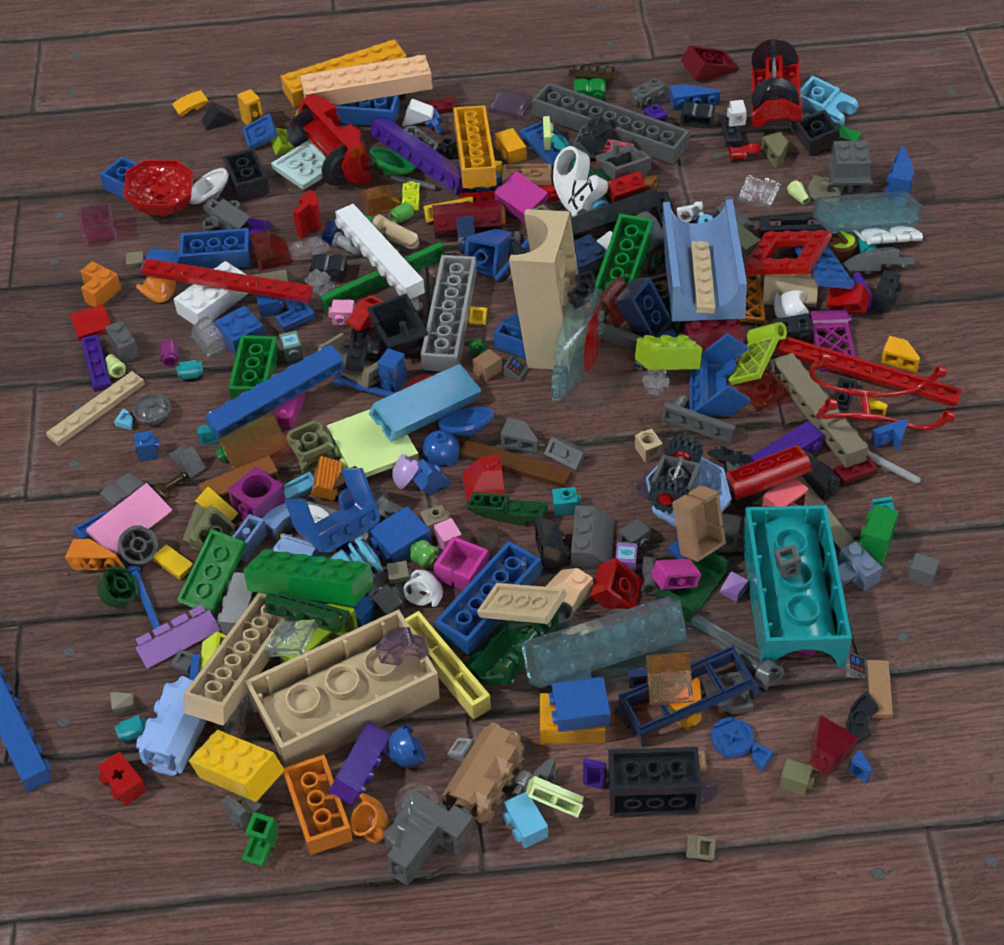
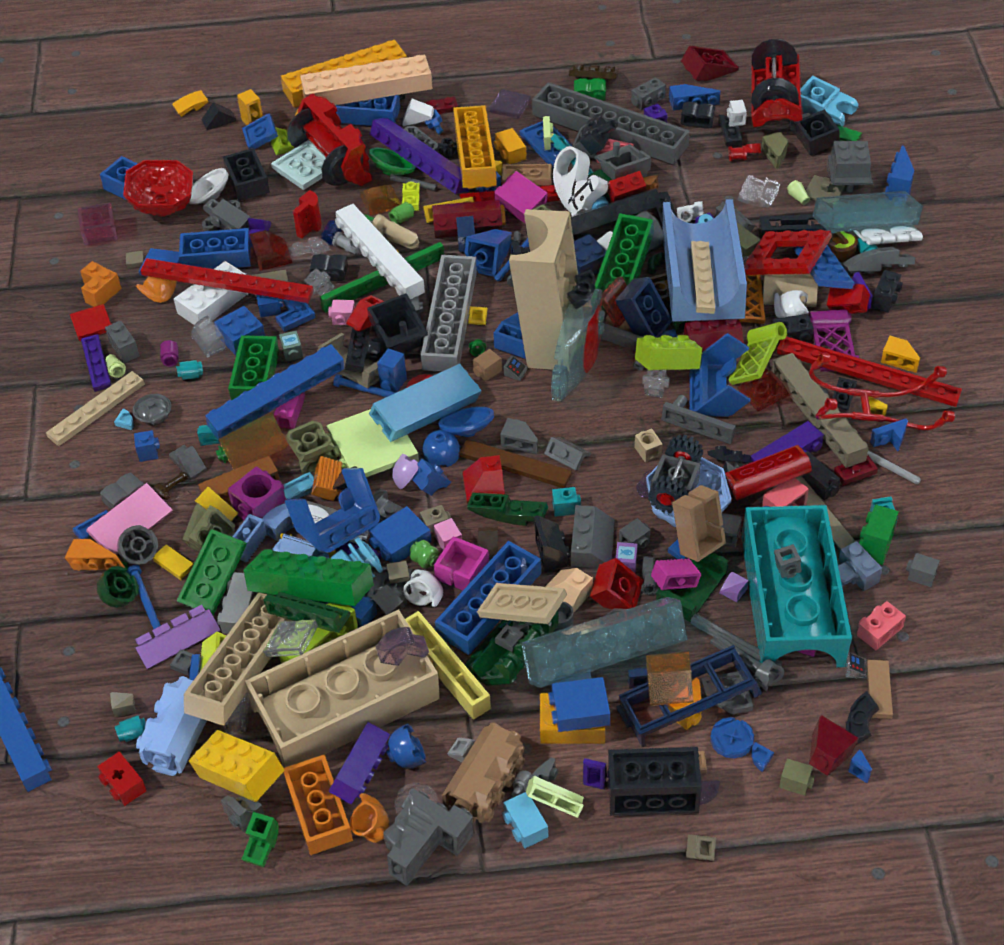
(511, 635): none -> dark grey plate
(880, 625): none -> coral brick

